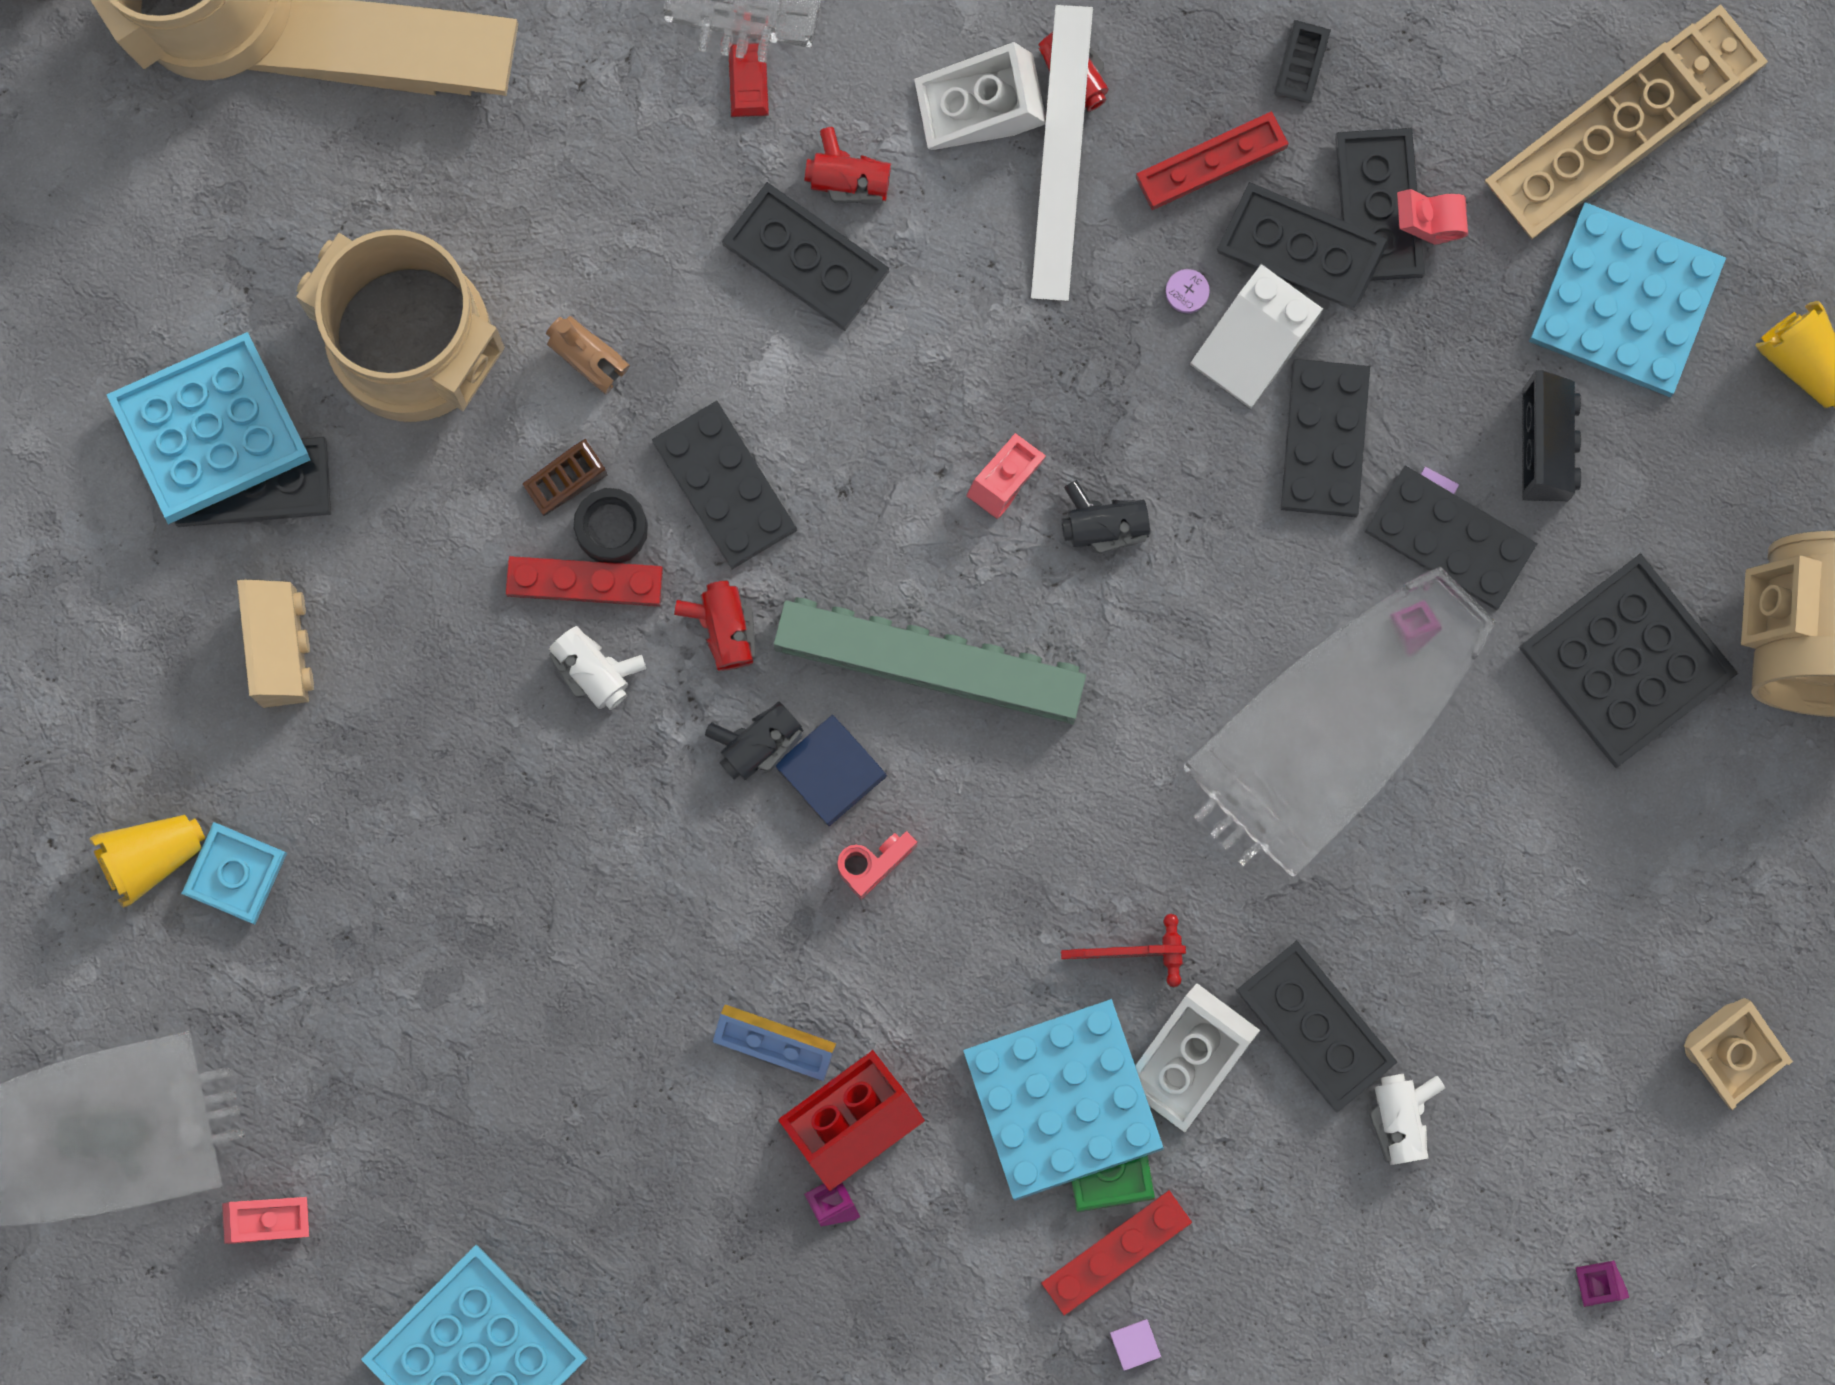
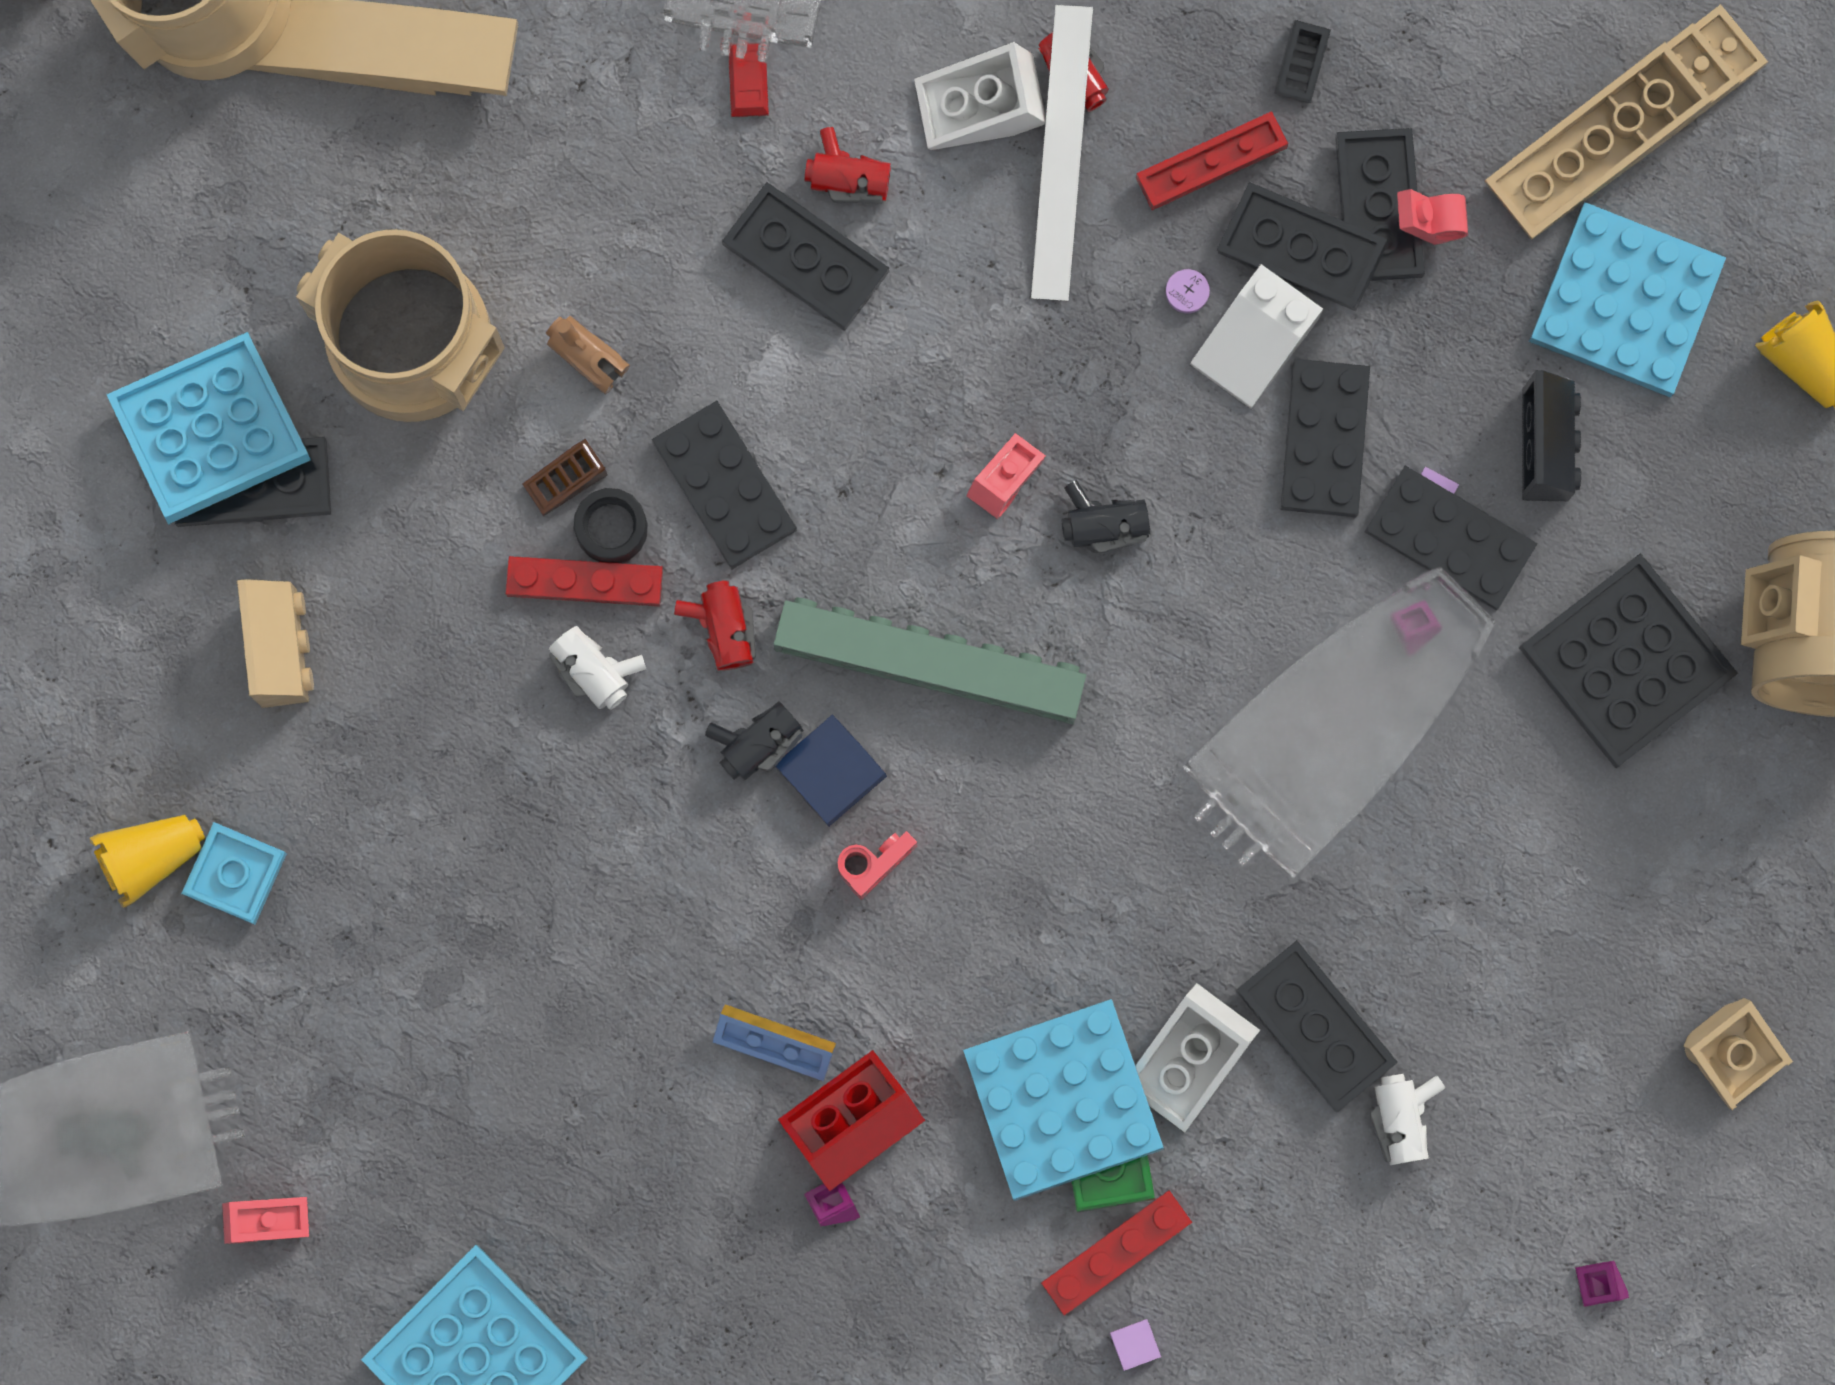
(1171, 950): red piece -> none

